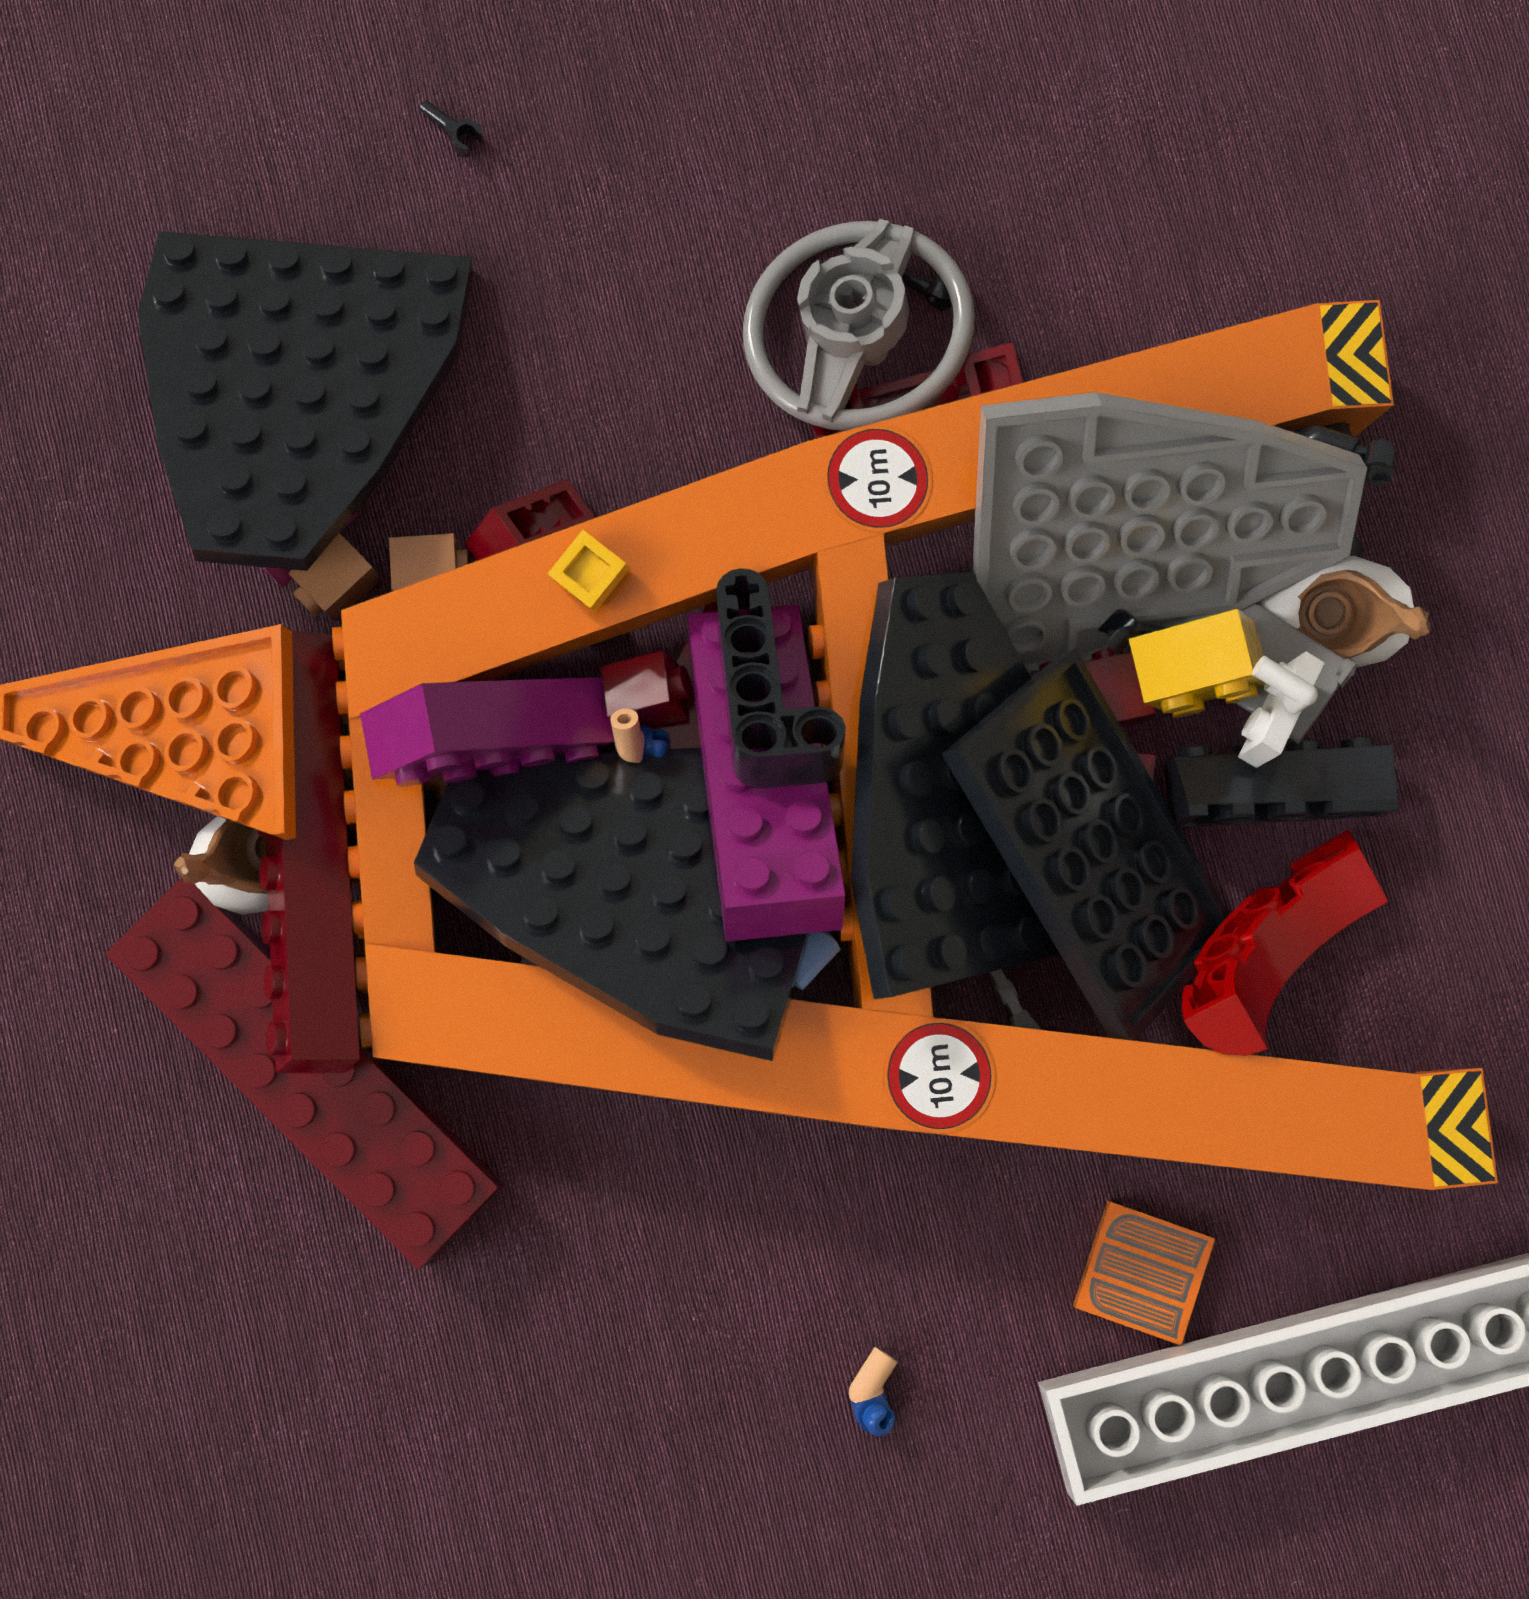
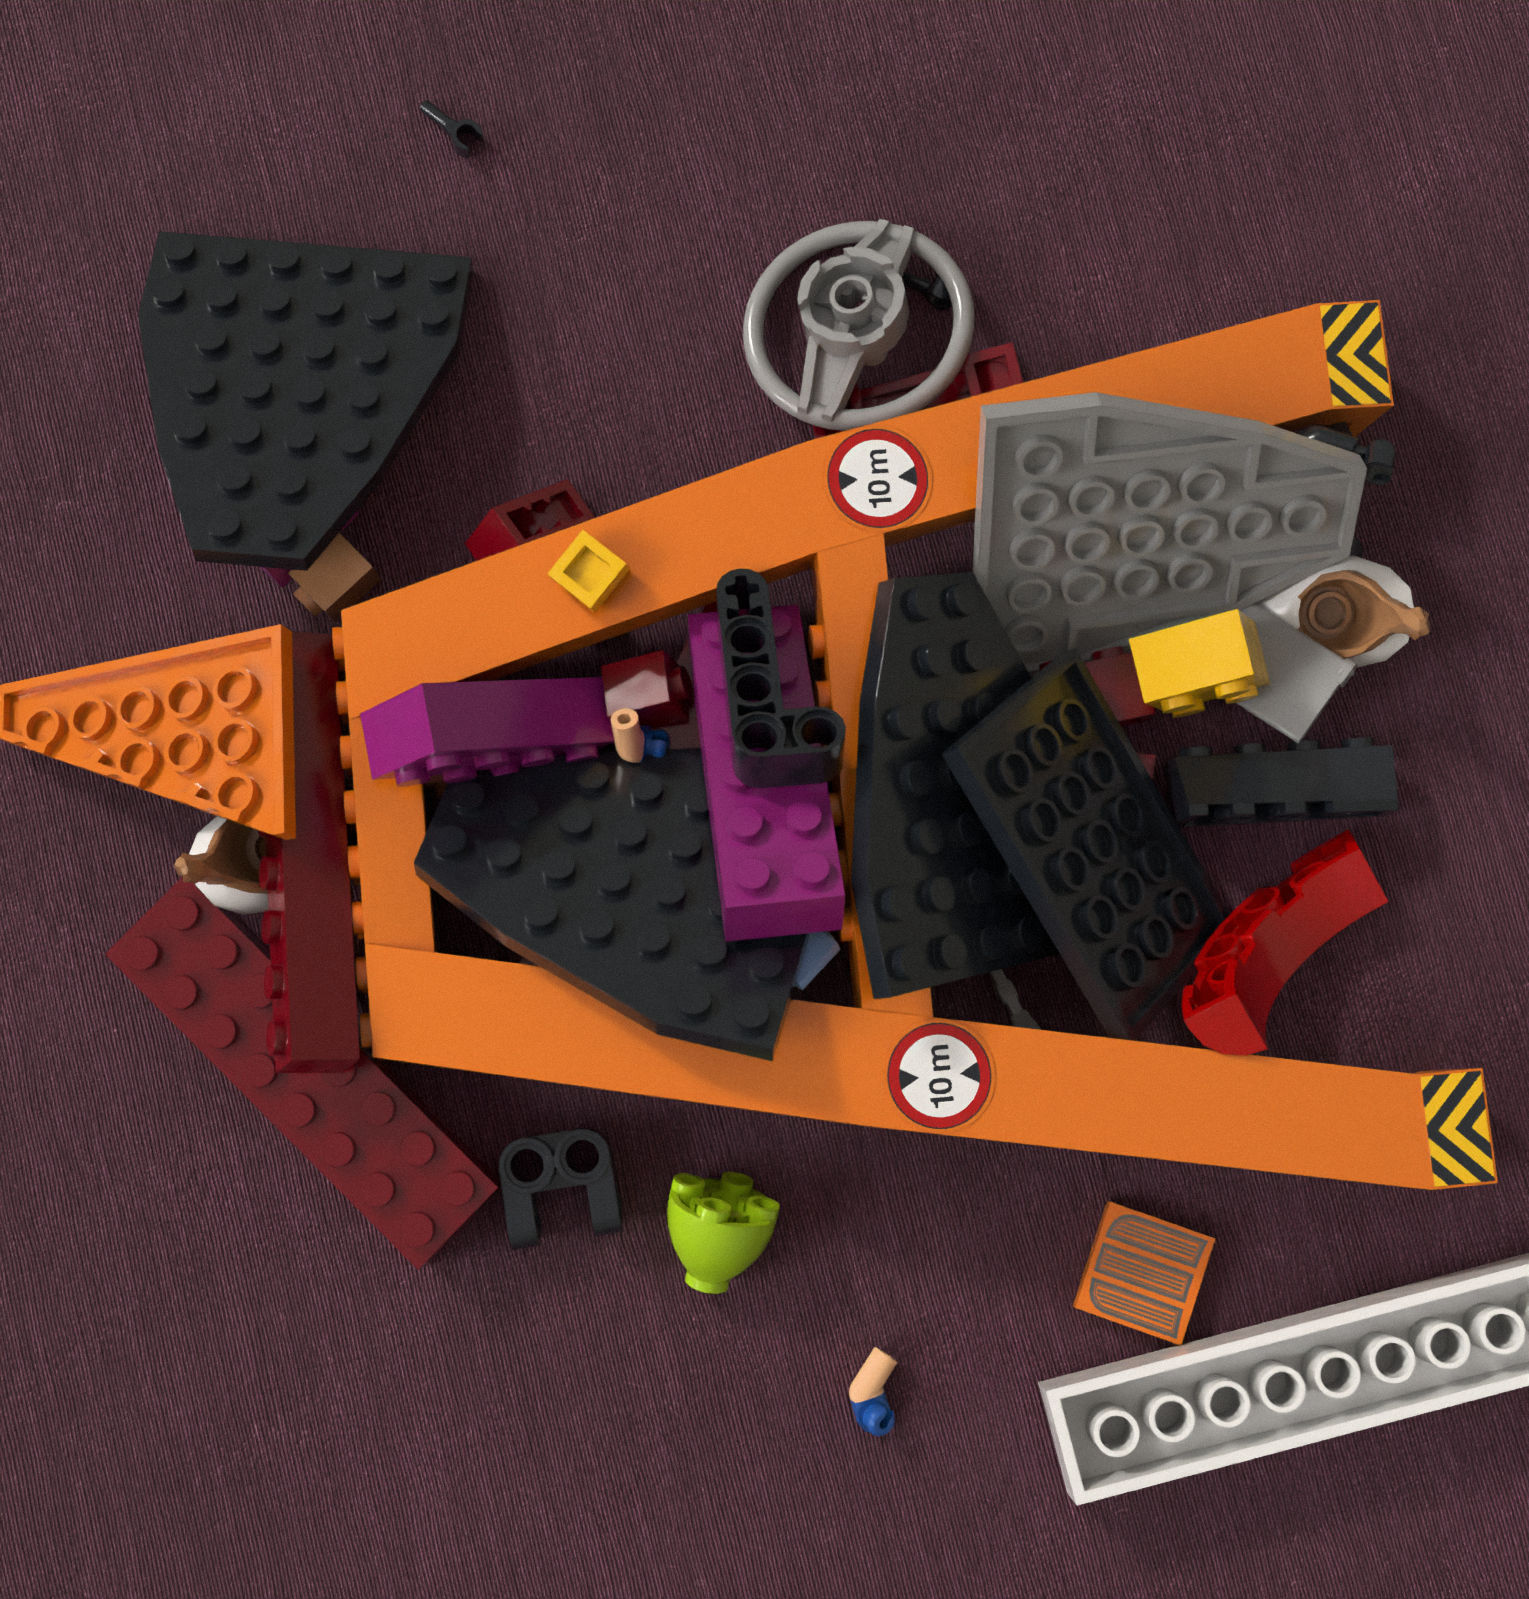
(424, 557): medium nougat brick -> none
(558, 1173): none -> black piece
(718, 1227): none -> lime piece
(1122, 627): black hand -> none
(1289, 692): white plate -> none

